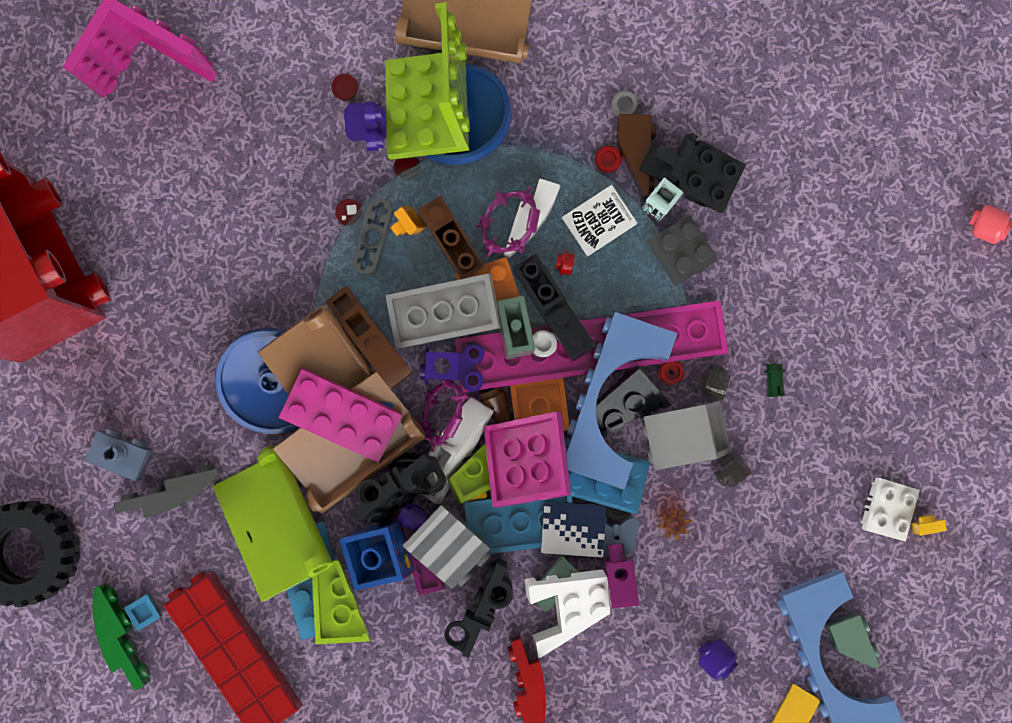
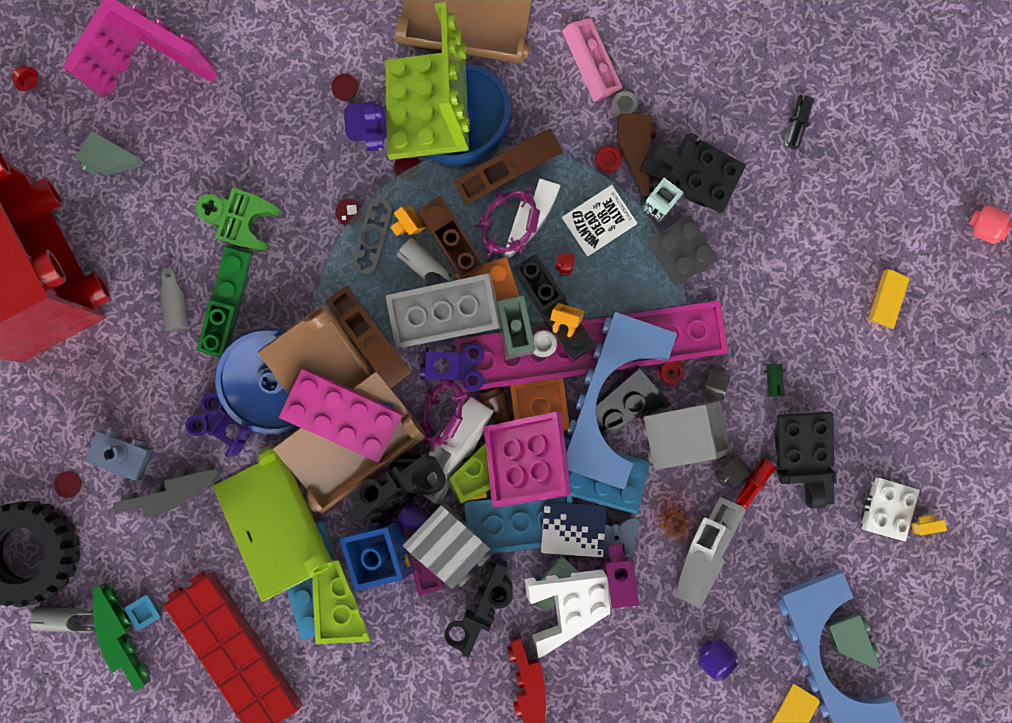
(24, 77): none -> red plate
(58, 619): none -> light grey piece
(67, 484): none -> dark red piece
(105, 157): none -> sand green slope
(172, 303): none -> light grey piece
(215, 423): none -> dark purple piece
(225, 301): none -> green slope
(236, 217): none -> bright green piece
(424, 262): none -> light grey piece
(508, 166): none -> reddish brown slope
(566, 315): none -> light orange tile
(592, 59): none -> bright pink slope
(706, 552): none -> light grey slope
(755, 483): none -> red axle
(799, 121): none -> black axle
(807, 454): none -> black plate
(888, 298): none -> yellow slope

